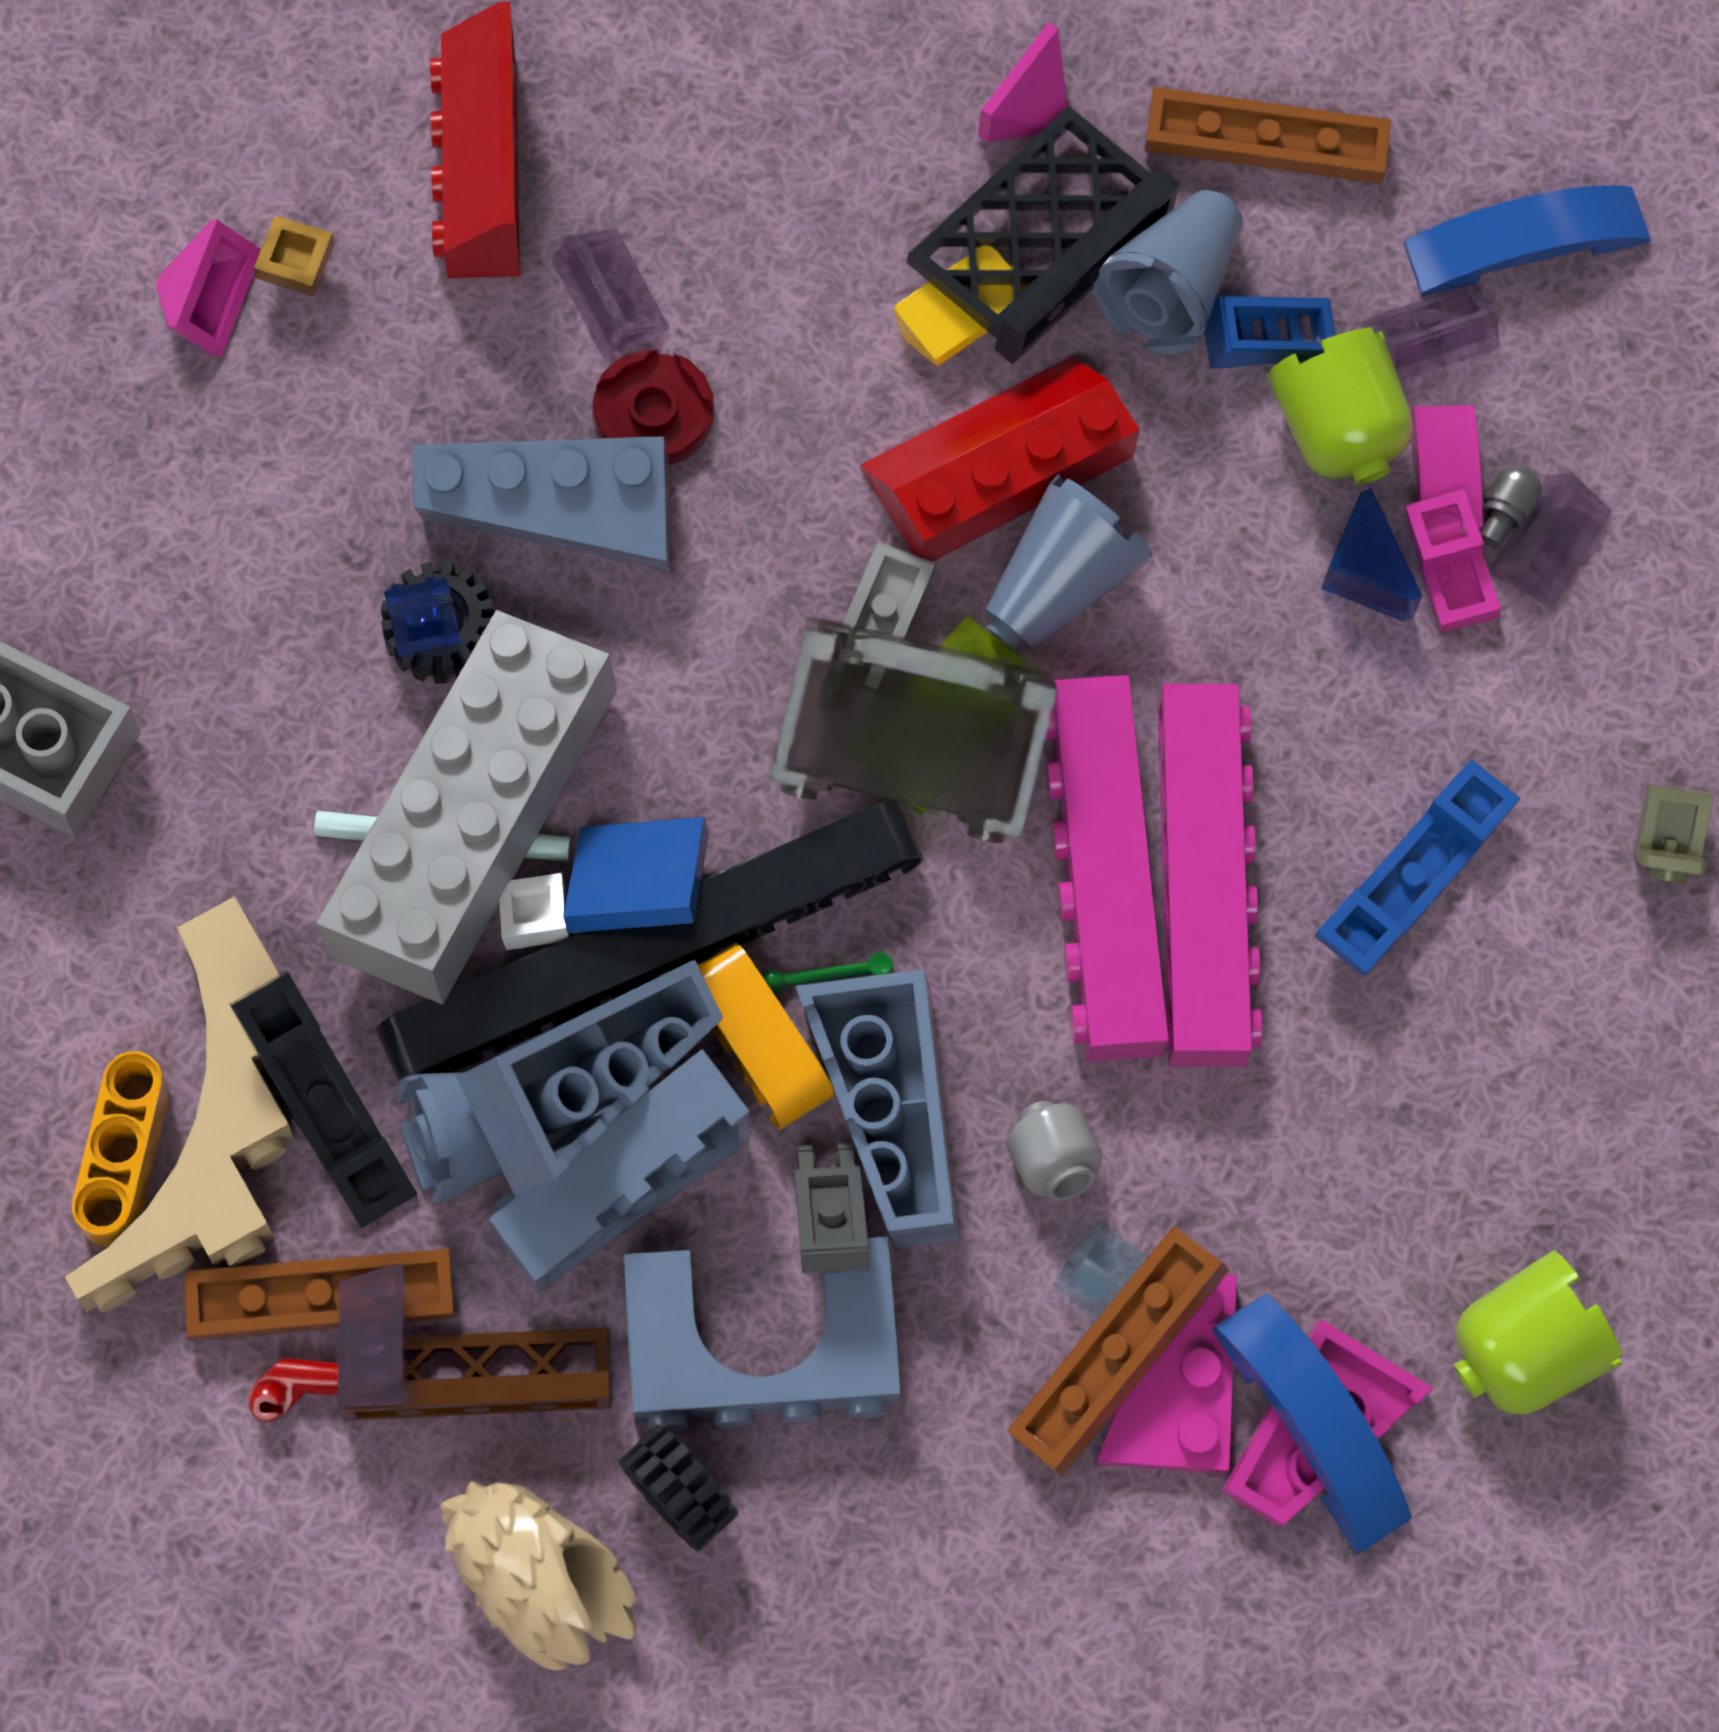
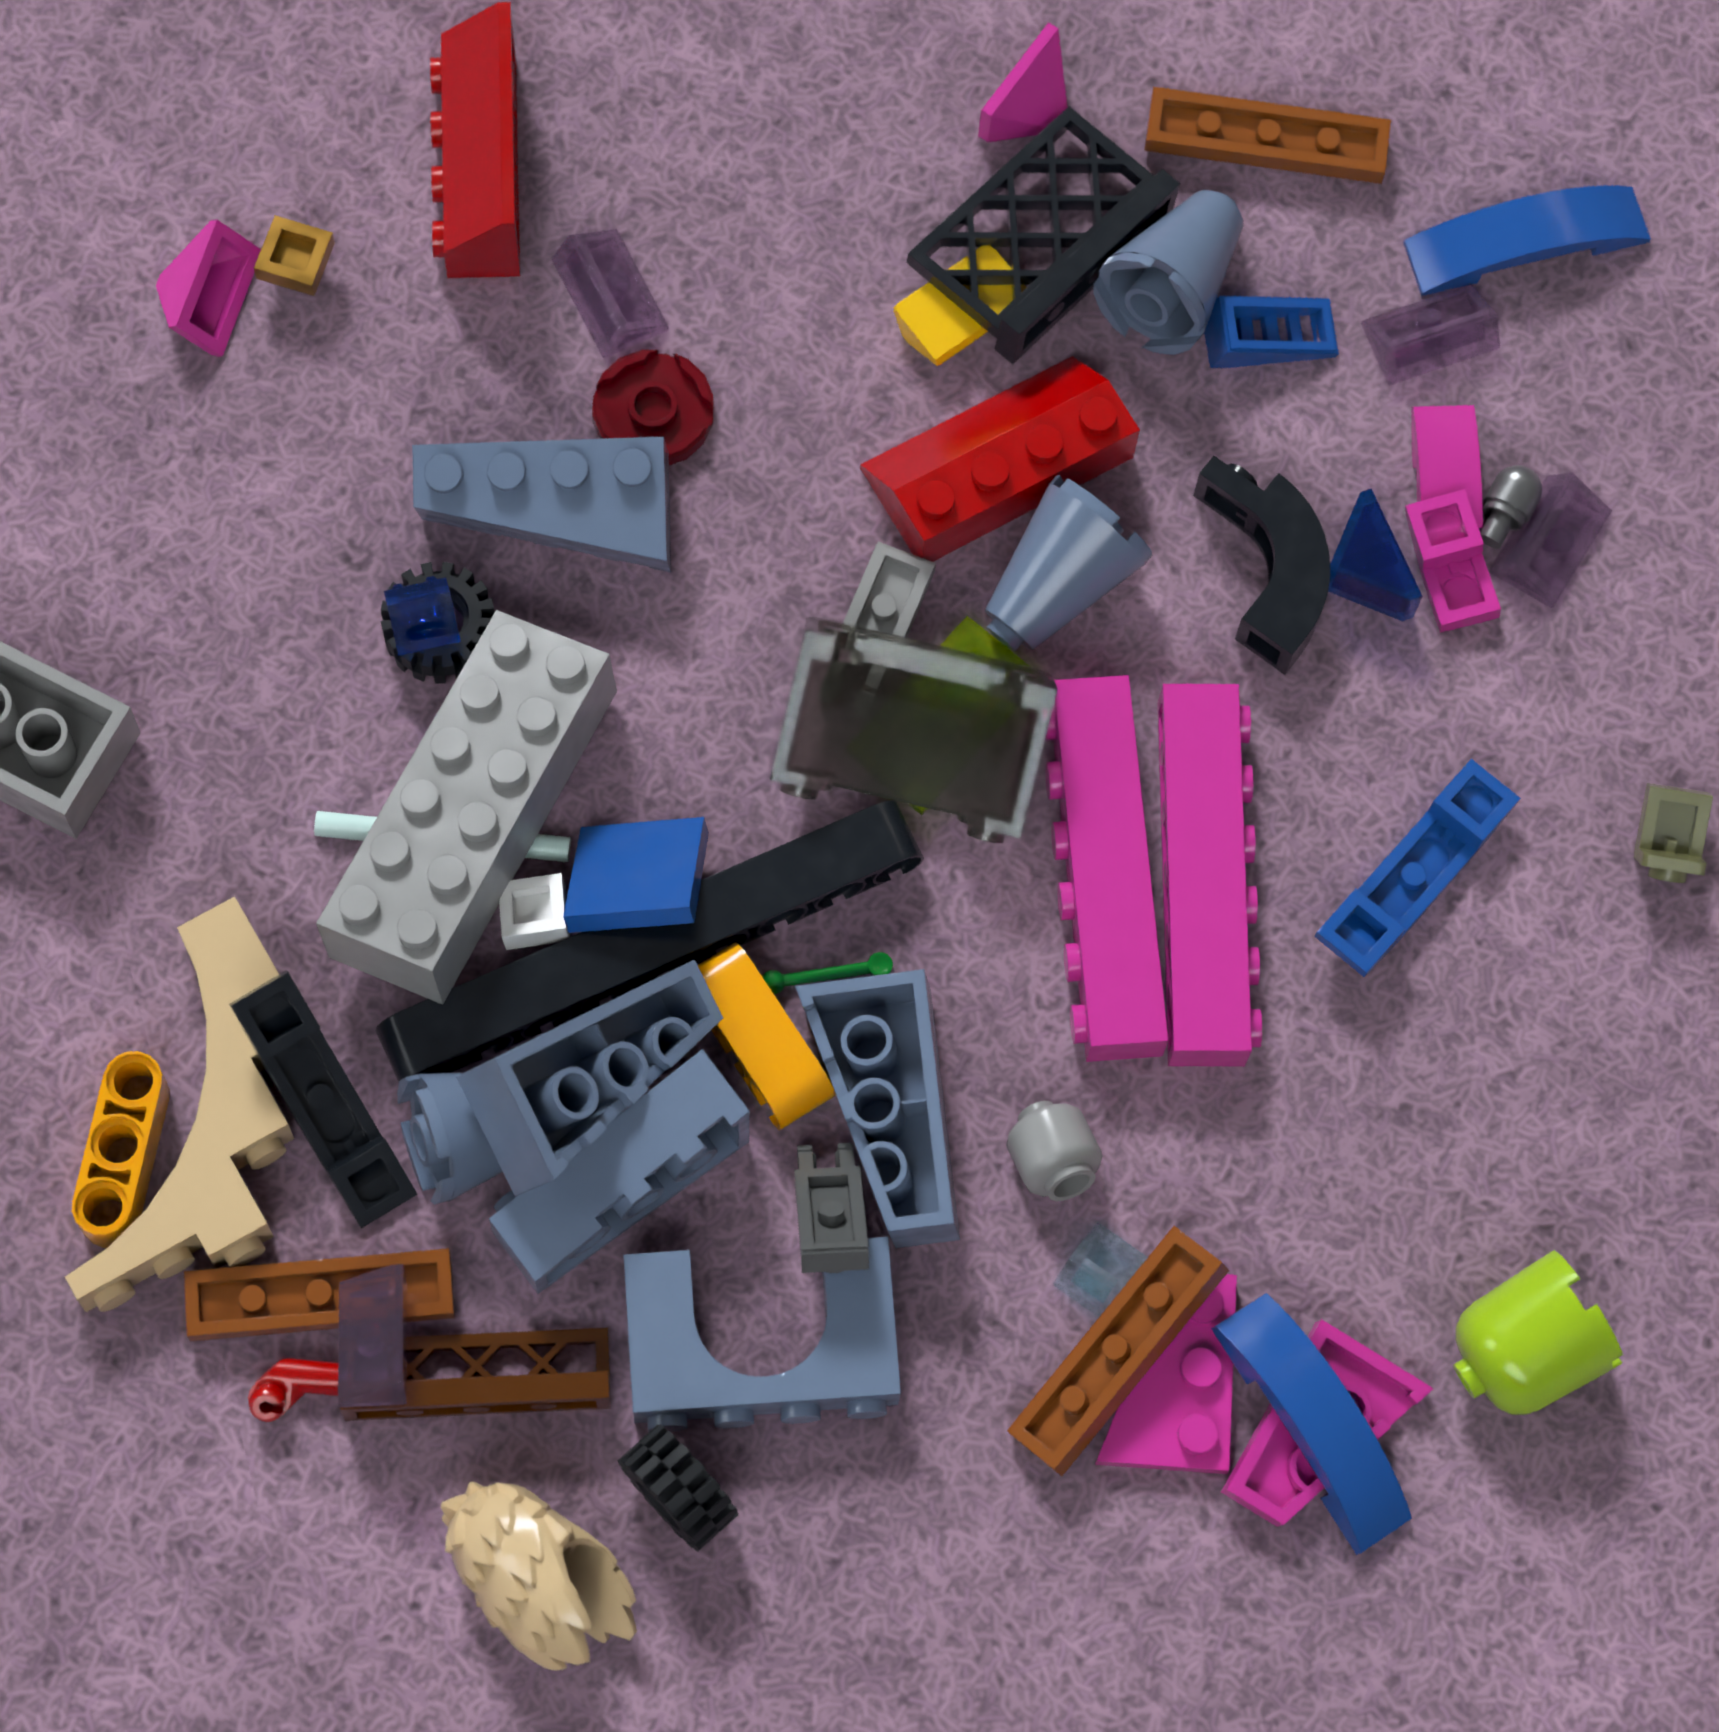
(1294, 553): none -> black arch
(1345, 407): lime cylinder -> none

